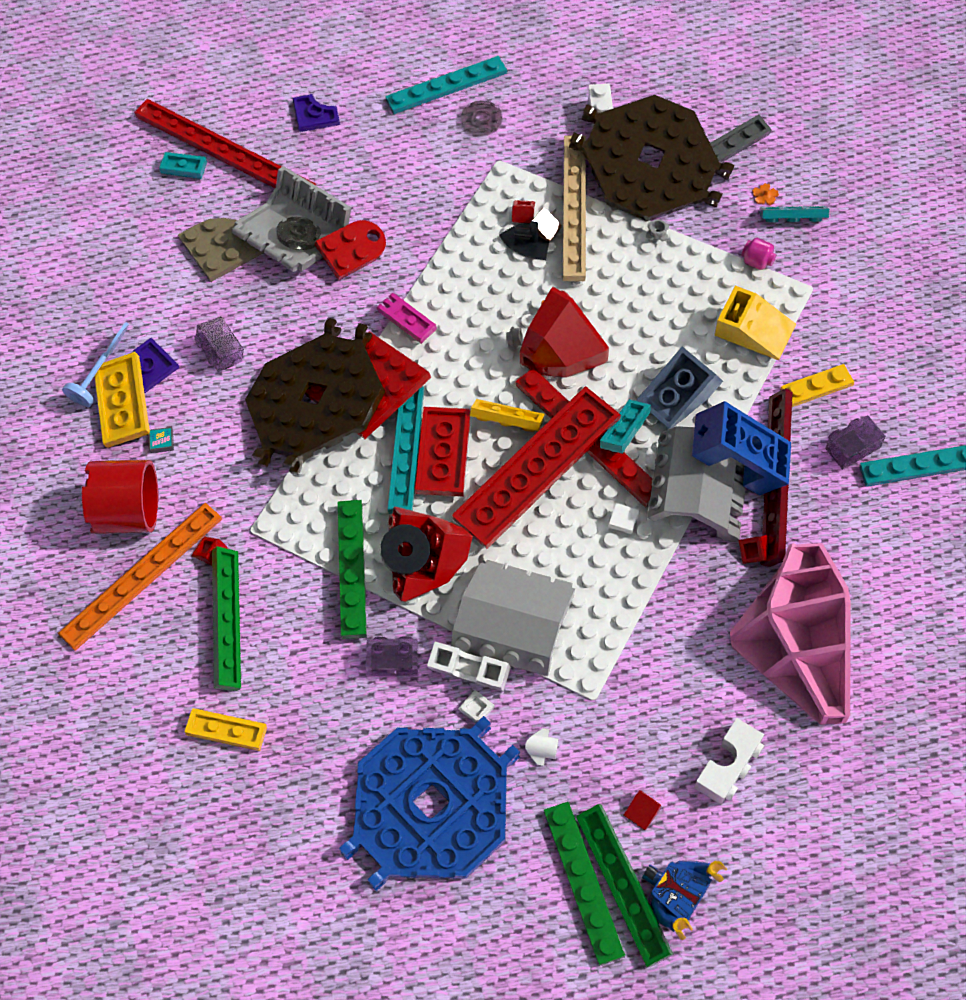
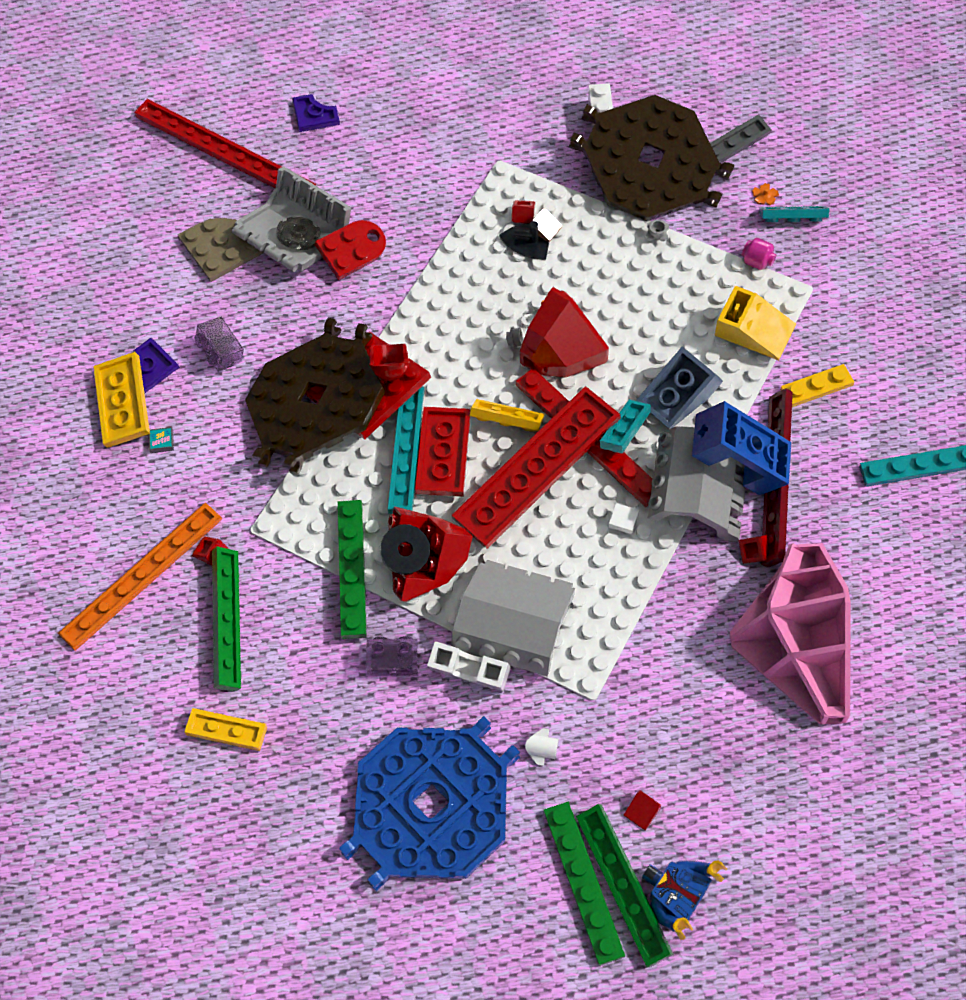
(79, 393): light blue piece -> none
(120, 496): red brick -> none
(183, 165): teal plate -> none
(389, 361): none -> red helmet
(407, 318): dark pink hinge -> none
(446, 84): teal plate -> none
(476, 707): white tile -> none
(483, 127): clear smoke tile -> none
(574, 214): tan plate -> none
(719, 781): white arch -> none
(854, 441): clear purple brick -> none

